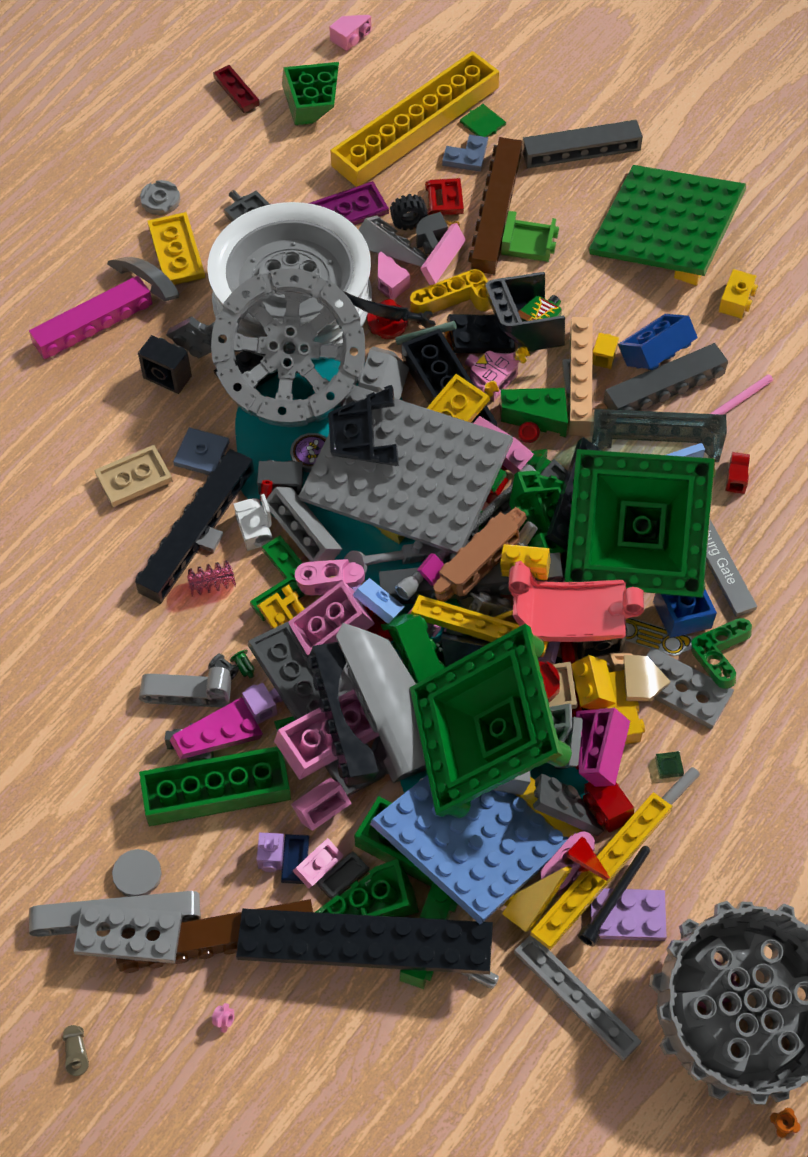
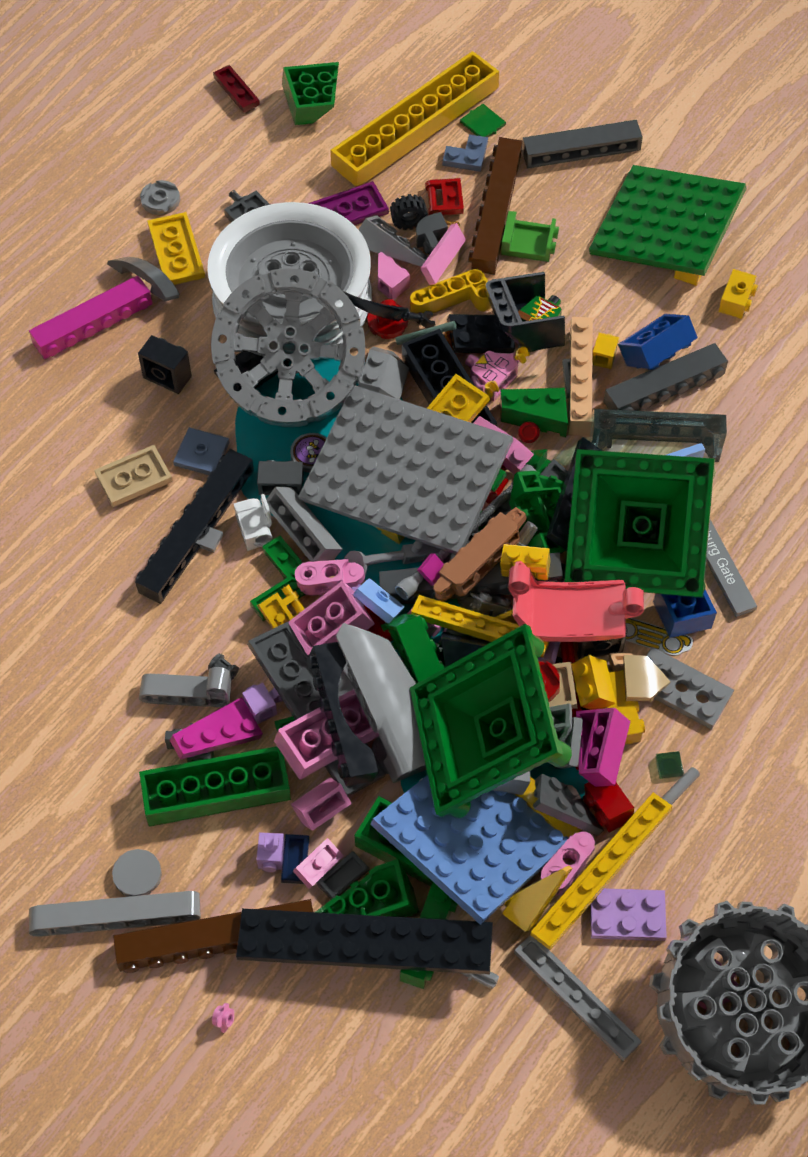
(76, 1055): dark tan piece -> none
(134, 948): light grey plate -> none
(193, 336): dark grey plate -> none
(210, 578): clear pink piece -> none
(243, 663): green piece -> none
(266, 488): red arm -> none
(350, 30): bright pink slope -> none
(353, 431): black wing -> none
(585, 856): red piece -> none
(590, 933): black piece -> none
(735, 634): green beam -> none
(738, 472): red leg -> none
(743, 395): bright pink bar -> none
(789, 1116): orange plate -> none

